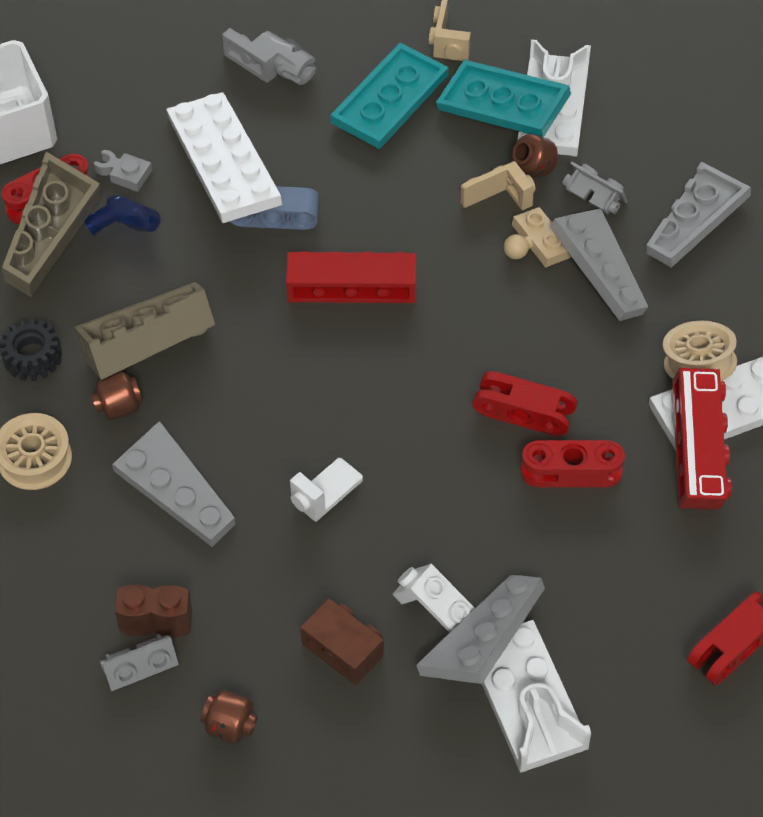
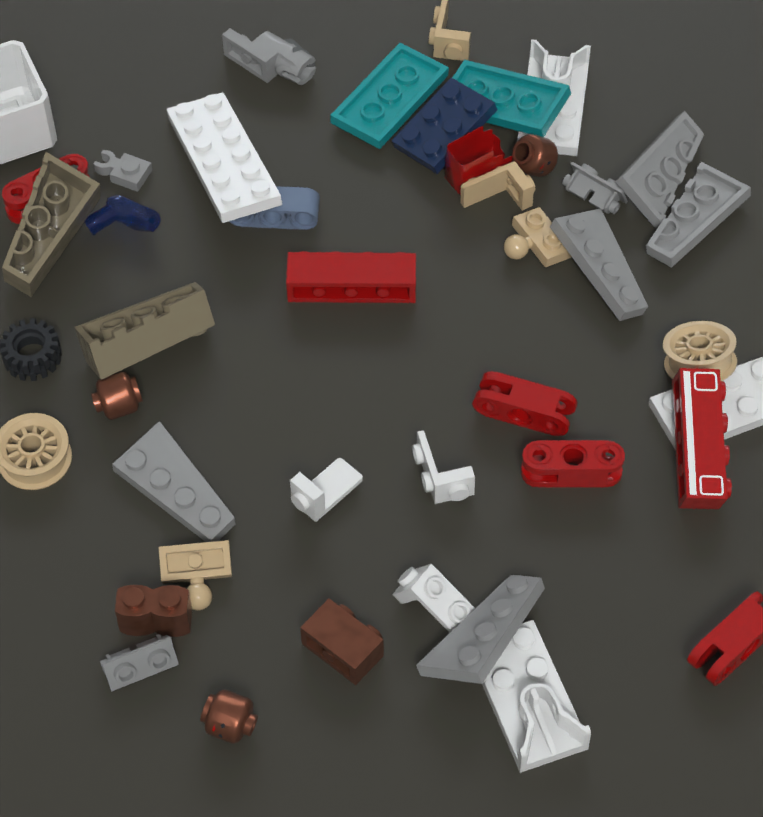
(195, 564): none -> tan plate
(443, 119): none -> dark blue plate
(444, 486): none -> white bracket
(473, 156): none -> red piece
(661, 168): none -> light grey wing

